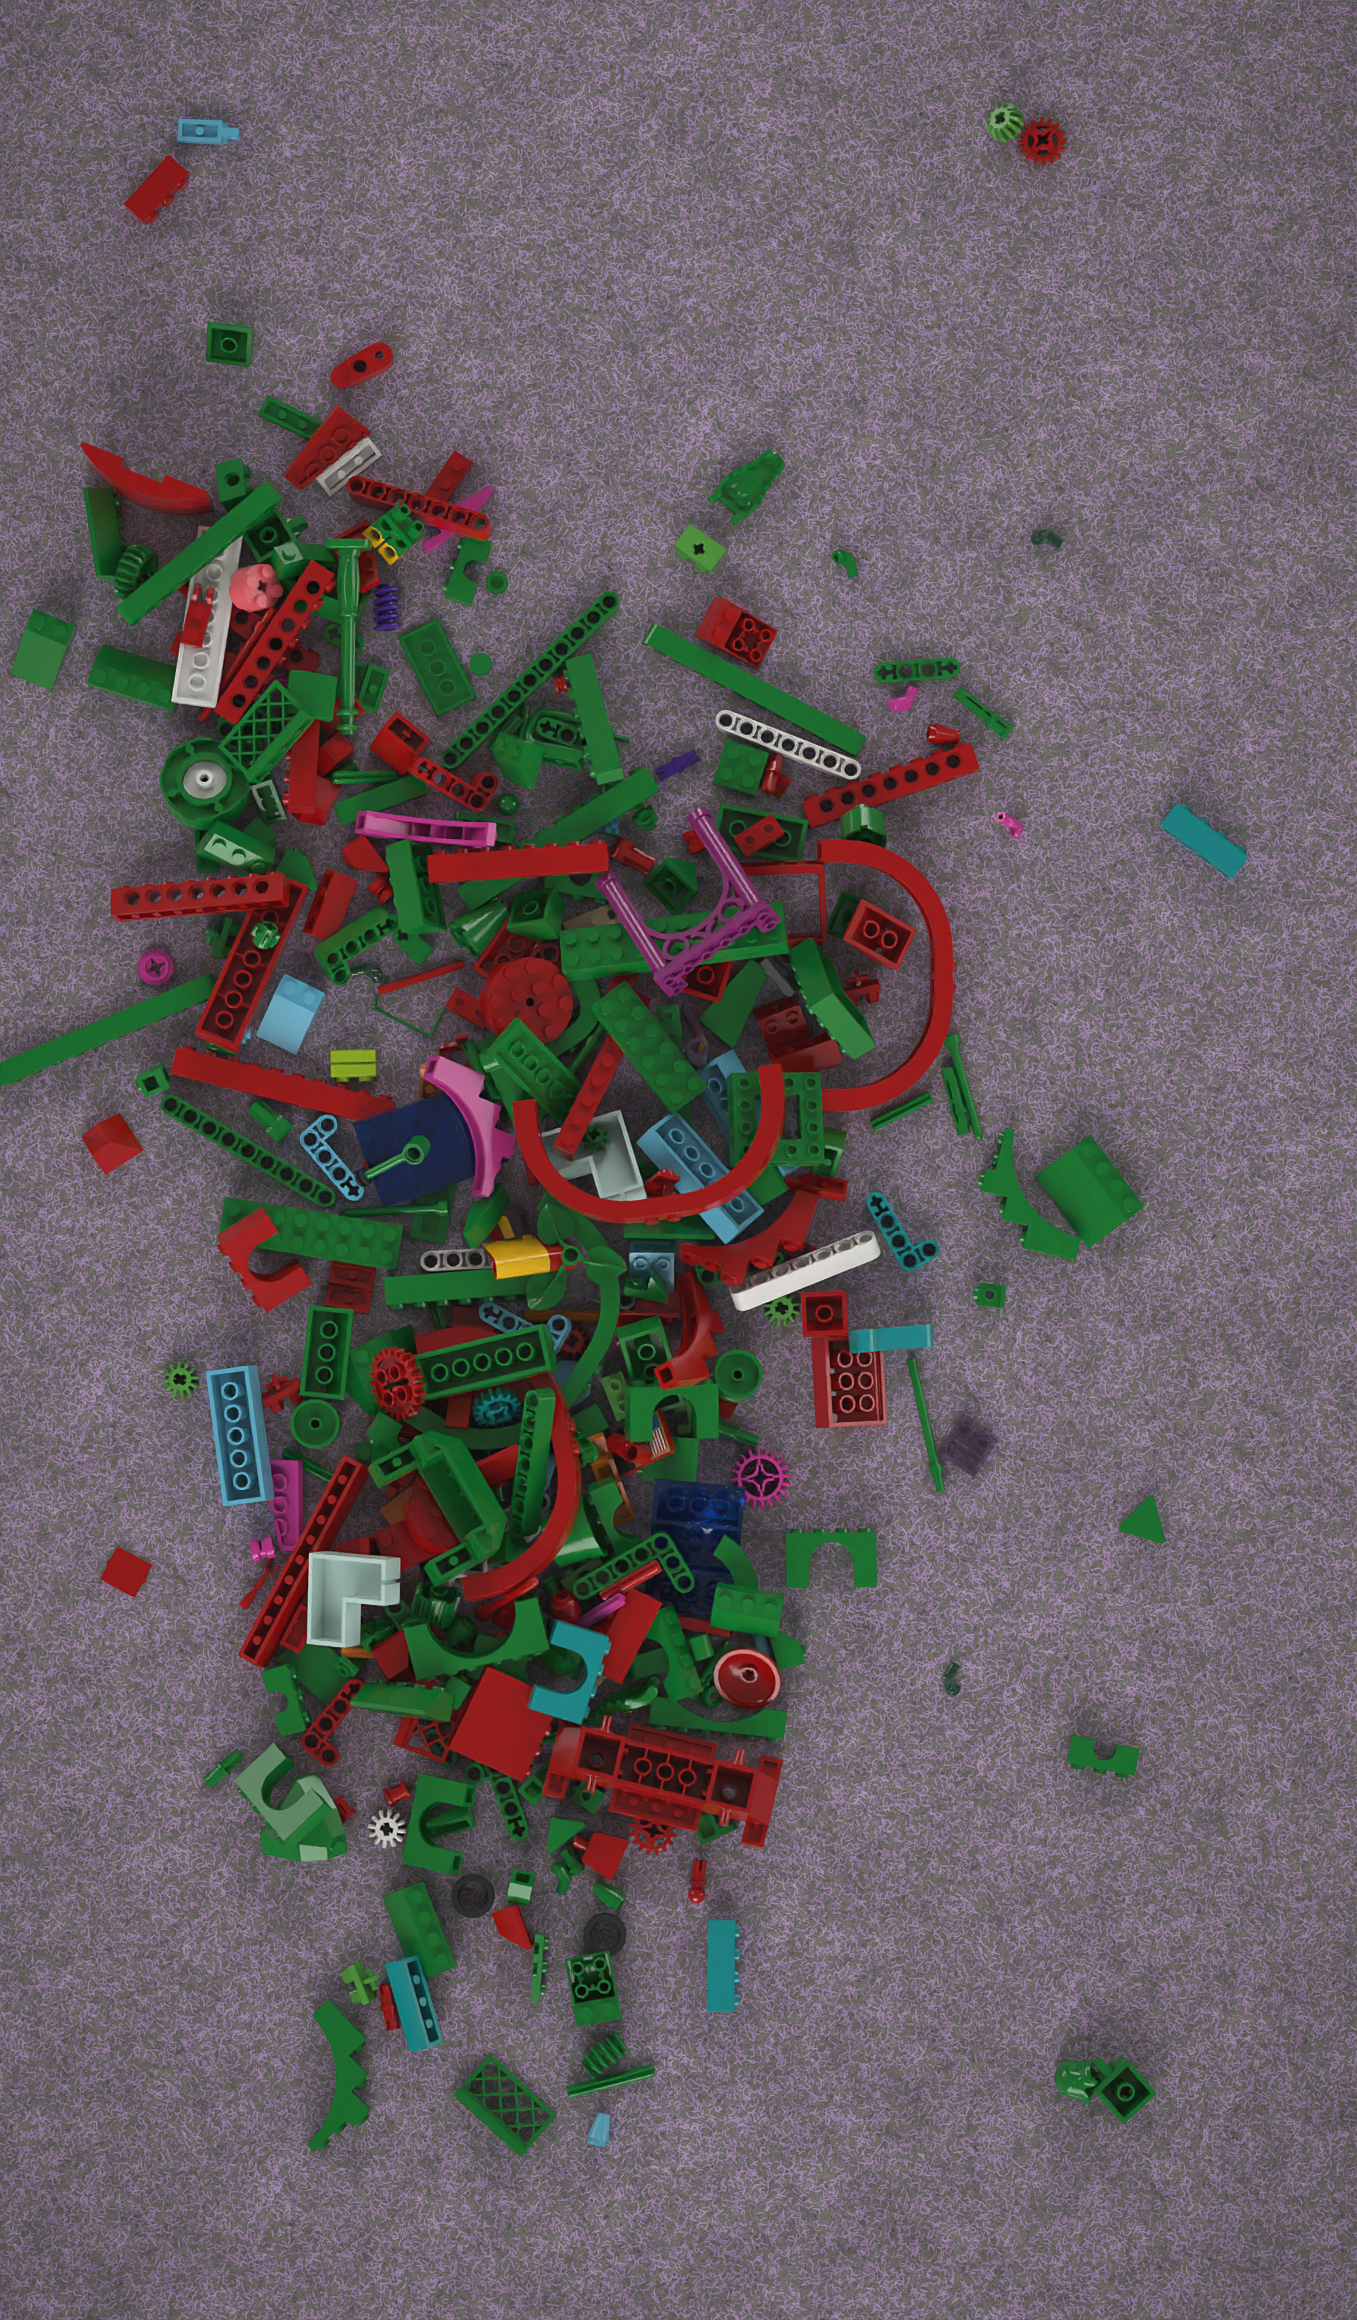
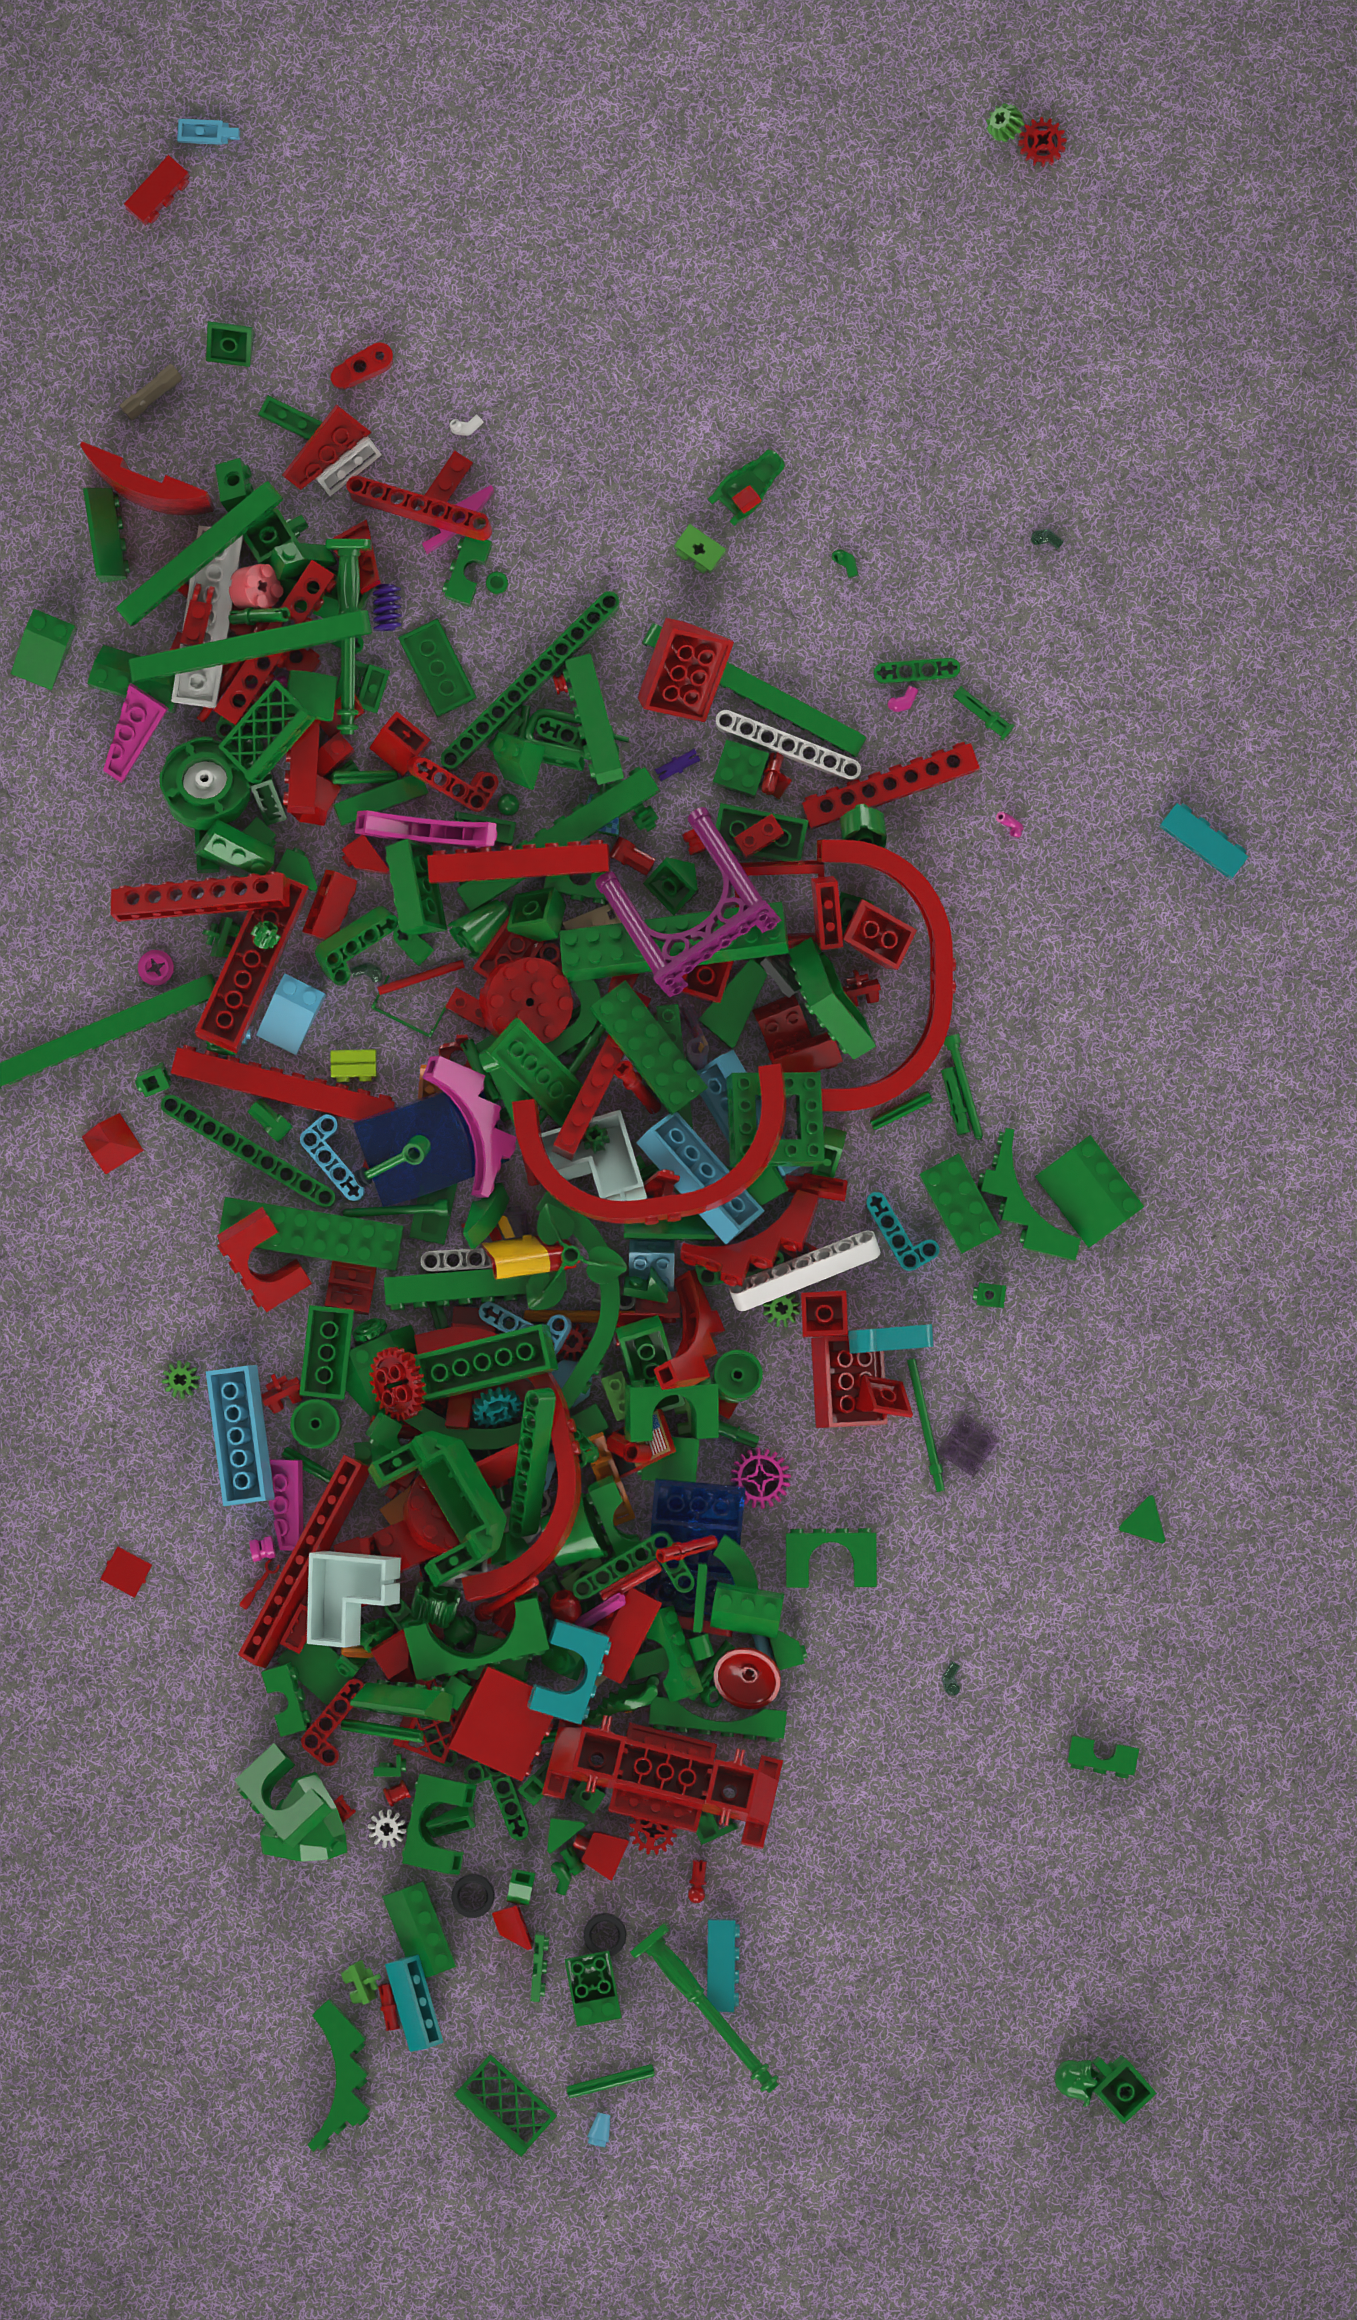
(134, 569): green gear -> none
(135, 727): none -> dark pink wing
(152, 391): none -> dark tan axle
(223, 1768): green axle -> none
(250, 646): none -> green beam
(252, 616): none -> green pin
(369, 1329): none -> green gear
(377, 888): red wheel -> none
(382, 1730): none -> green axle
(386, 1770): none -> green bracket
(401, 530): green hips -> none
(465, 428): none -> white arm
(480, 664): green tile -> none
(604, 2055): green piece -> none
(609, 1895): green cone -> none
(633, 1081): none -> red pin
(680, 1550): none -> red pin
(684, 671): none -> red slope
(686, 1983): none -> green piece
(700, 1597): none -> green tile
(736, 632): red slope -> none
(746, 499): none -> red tile
(827, 912): none -> red brick
(884, 1397): none -> red slope
(941, 734): red cone -> none
(959, 1203): none -> green brick

